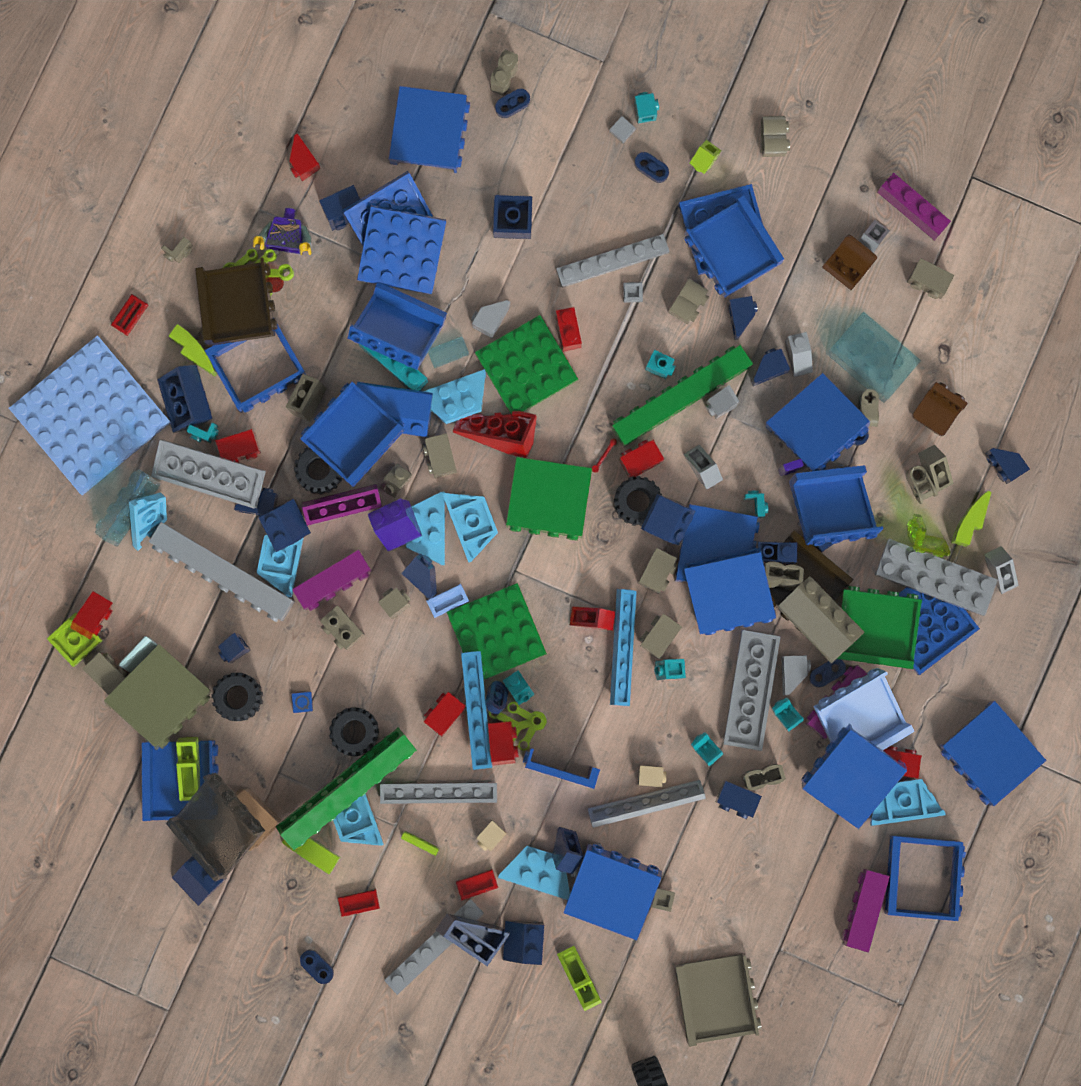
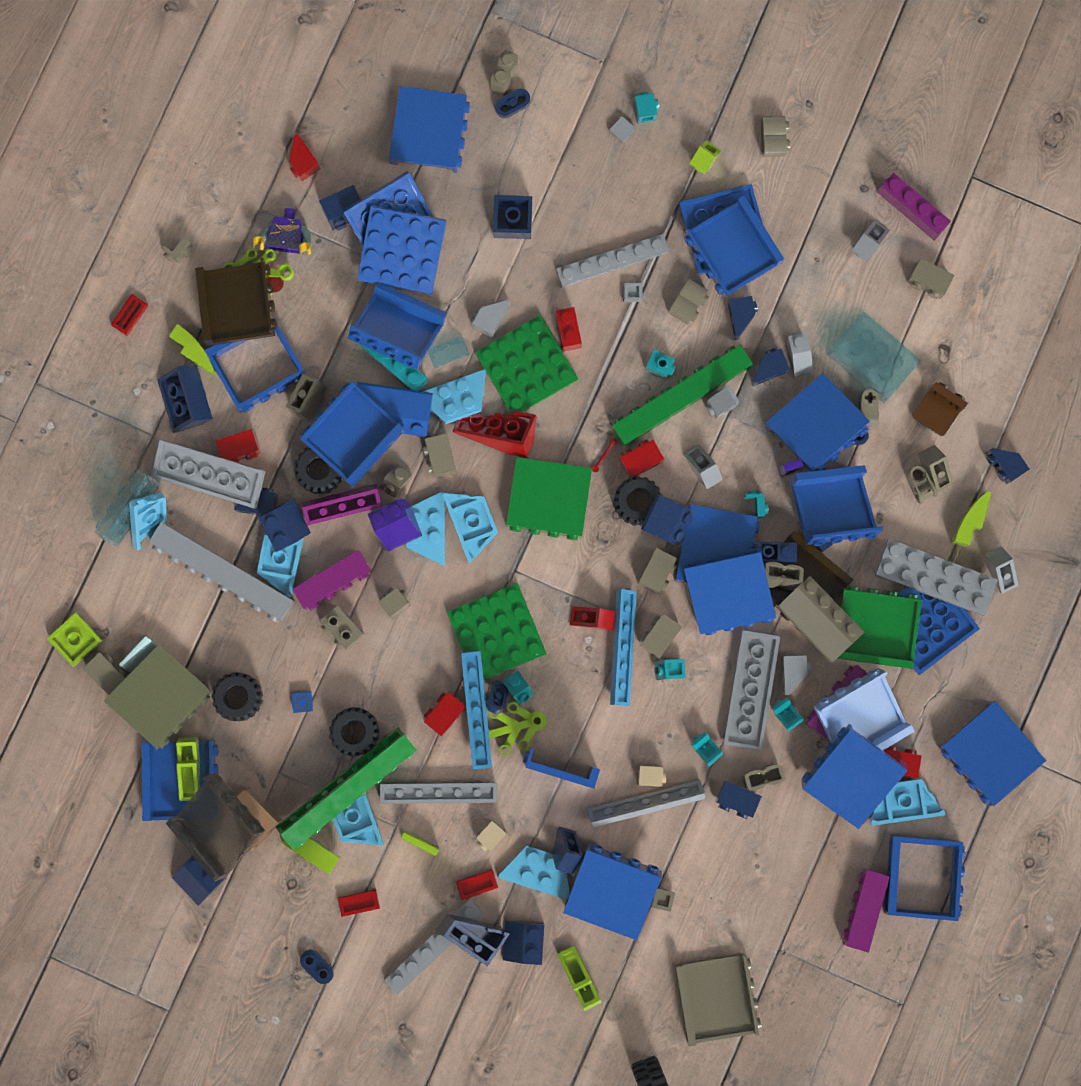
(89, 415): light blue plate -> none
(91, 615): red brick -> none
(199, 435): teal bracket -> none
(233, 648): dark blue slope -> none
(422, 575): dark blue slope -> none
(447, 601): light blue tile -> none
(502, 743): red brick -> none
(653, 166): dark blue plate -> none
(827, 673): dark blue plate -> none
(850, 262): reddish brown bracket -> none
(925, 543): clear neon green bracket -> none

